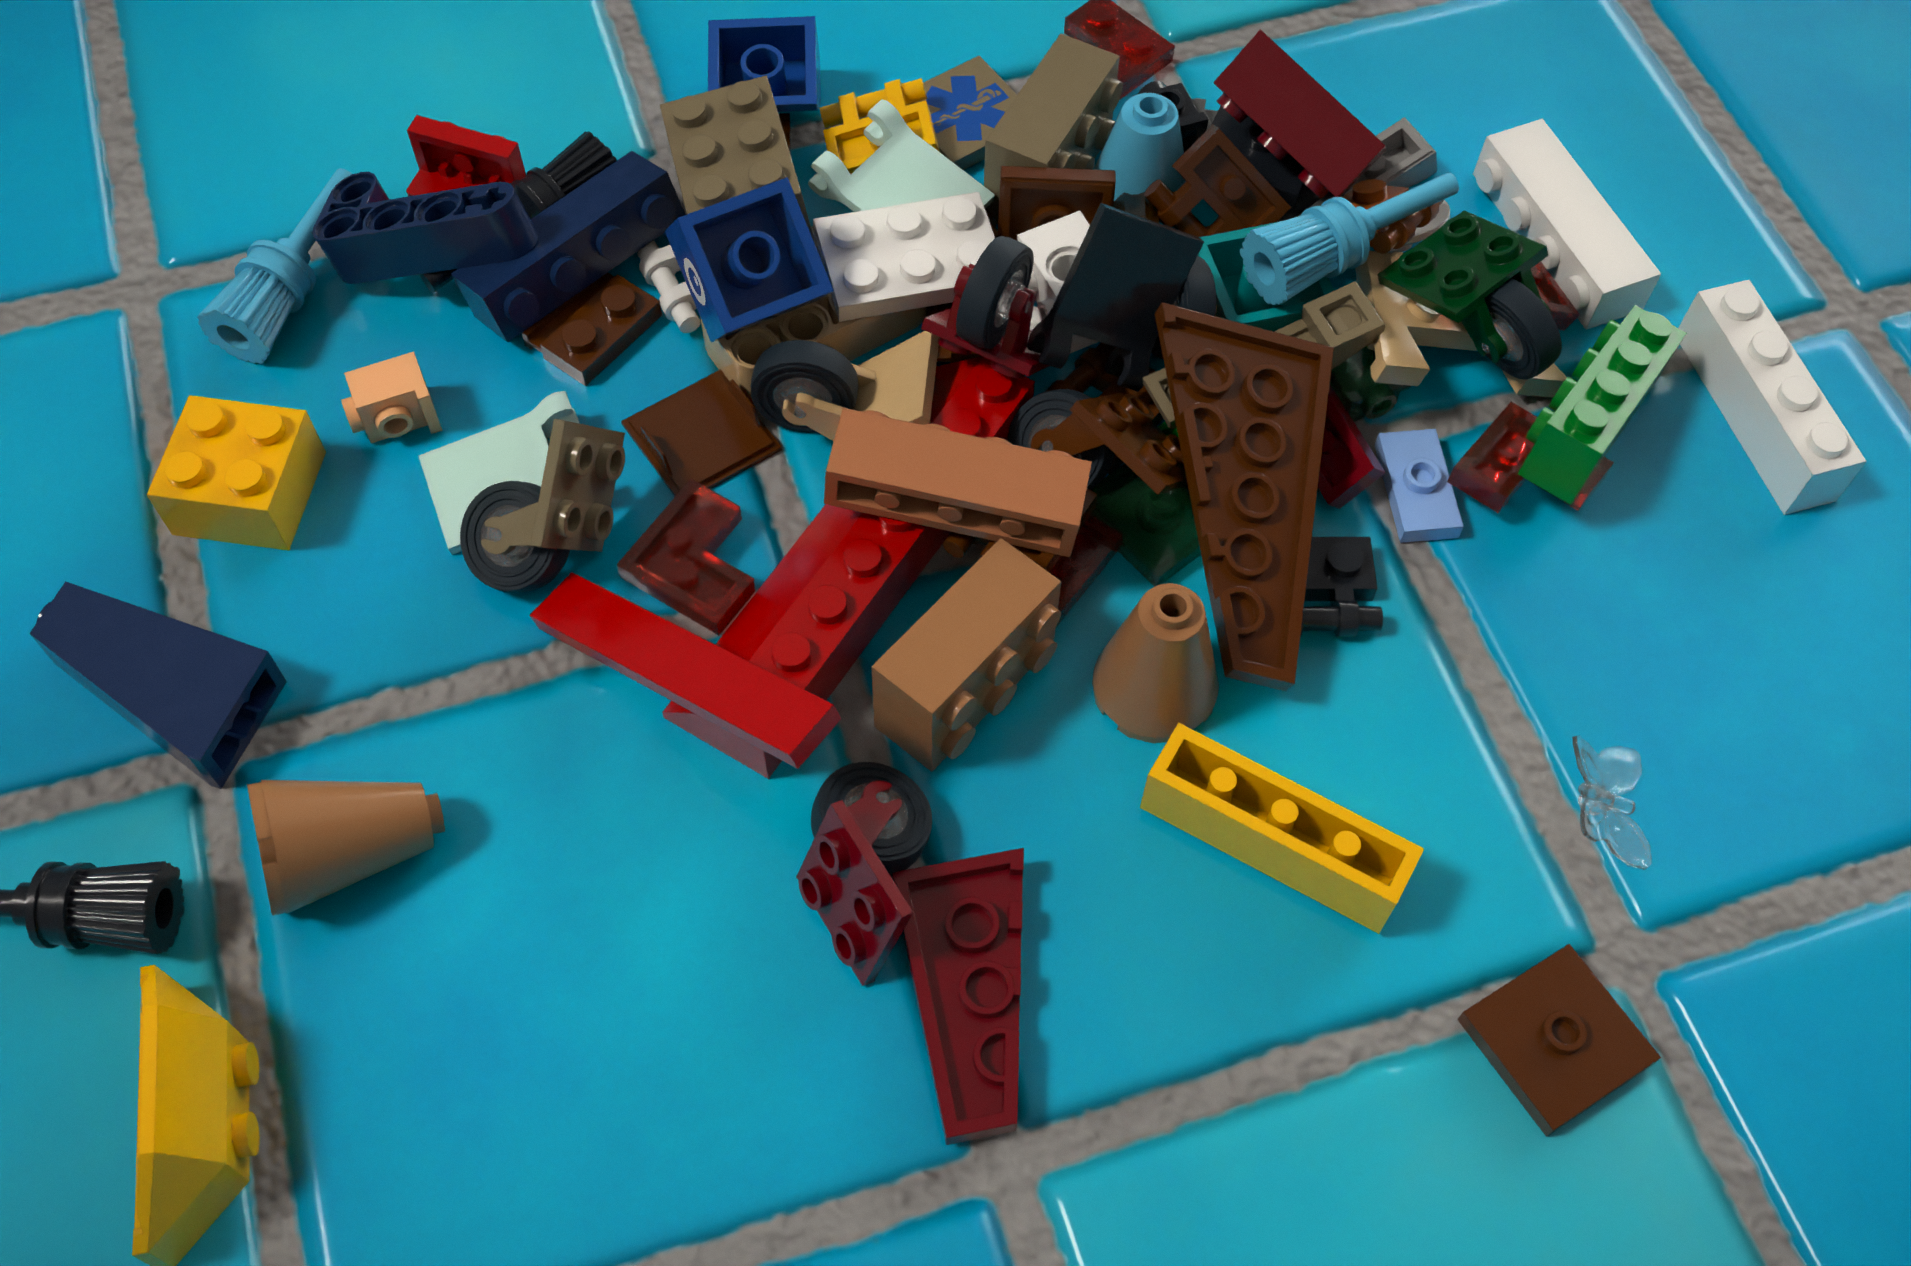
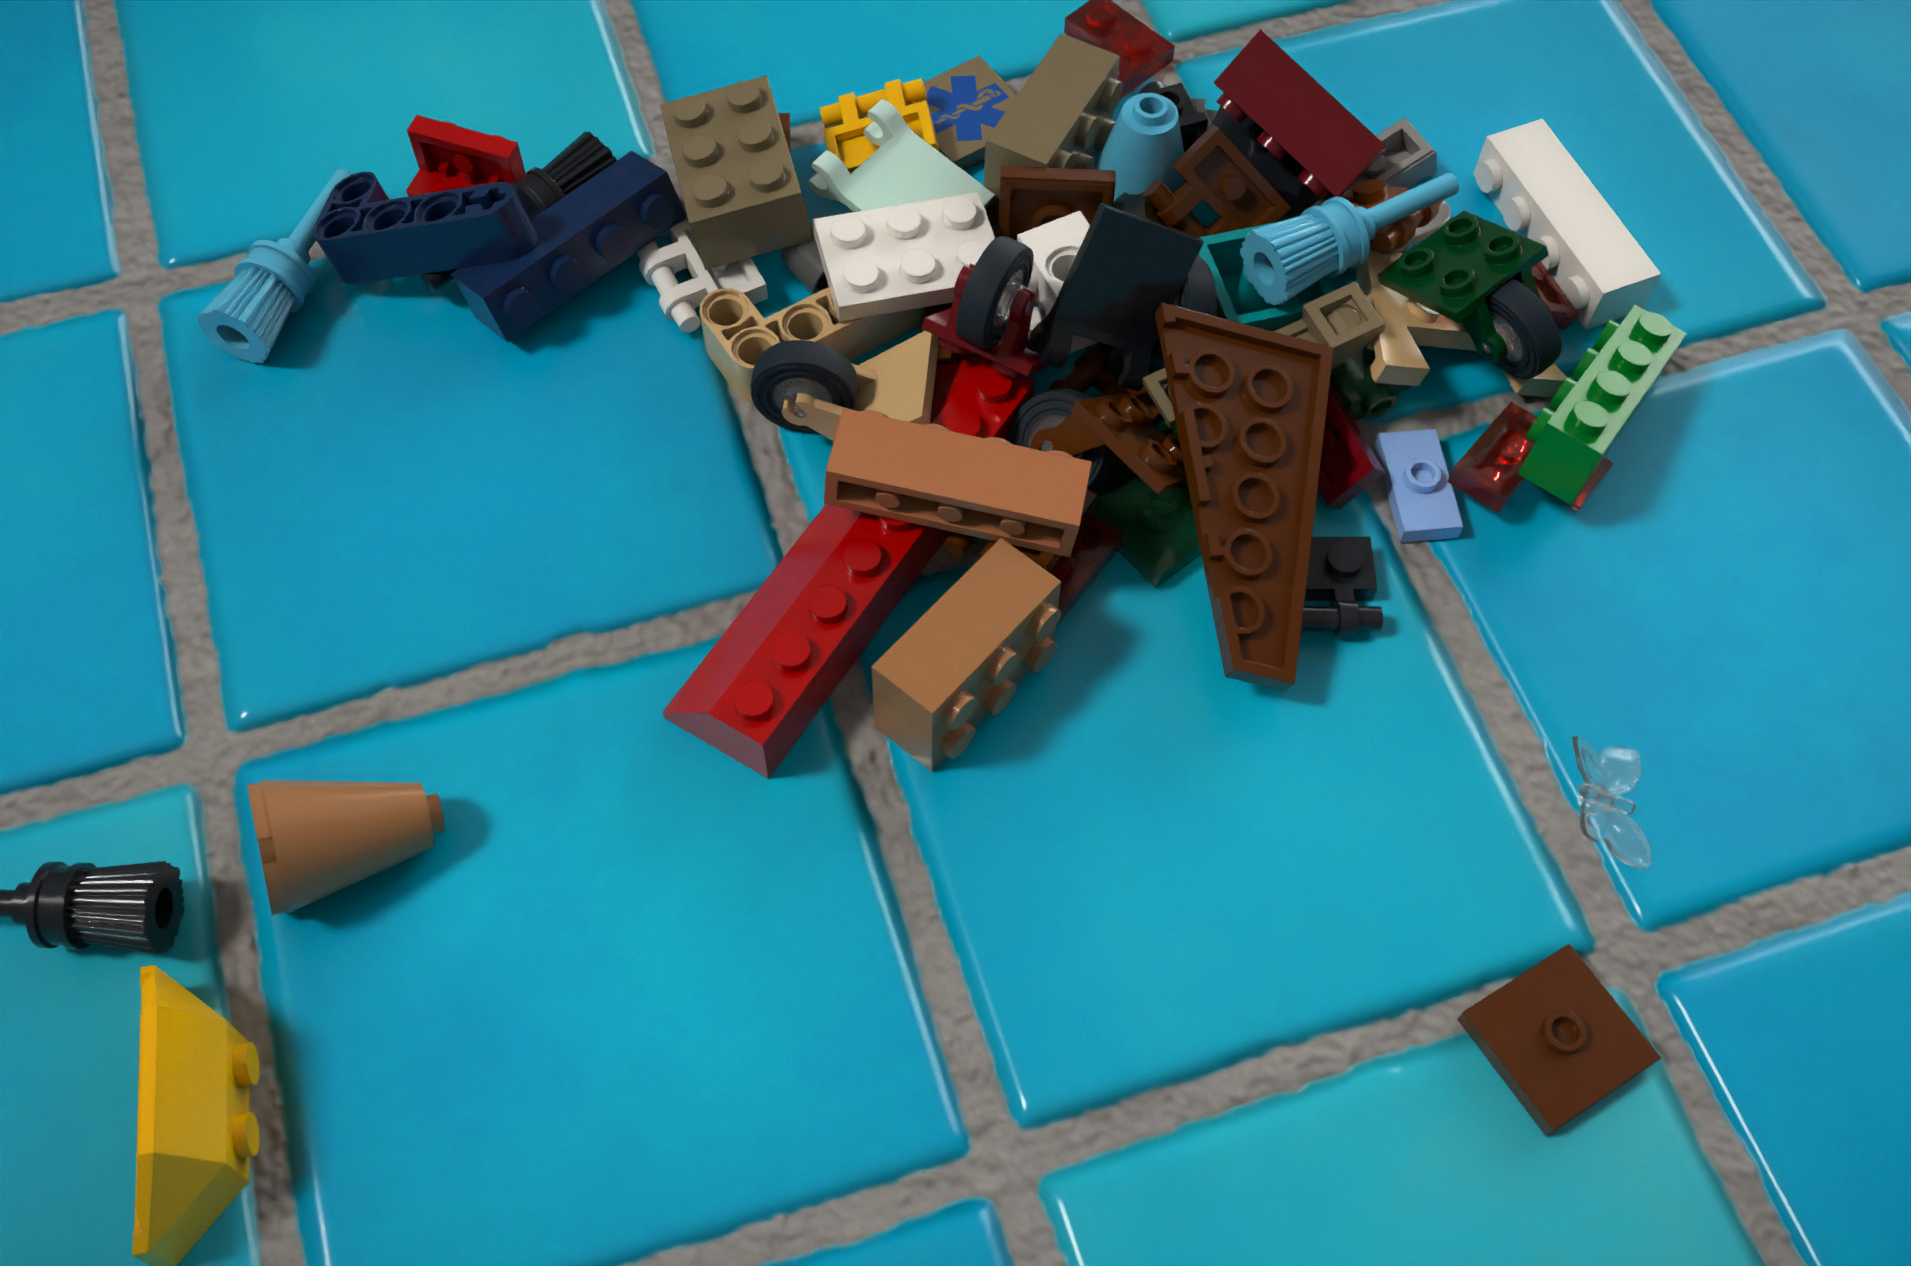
(167, 678): dark blue slope -> none
(237, 472): yellow brick -> none
(389, 399): light nougat brick -> none
(493, 456): light aqua flag -> none
(523, 533): dark tan plate -> none
(593, 327): reddish brown plate -> none
(678, 562): clear red plate -> none
(688, 669): red tile -> none
(702, 434): reddish brown piece -> none
(748, 259): blue brick -> none
(774, 47): blue slope -> none
(864, 829): dark red plate -> none
(968, 986): dark red wing -> none
(1158, 666): medium nougat cone -> none
(1280, 827): yellow brick -> none
(1769, 398): white brick -> none

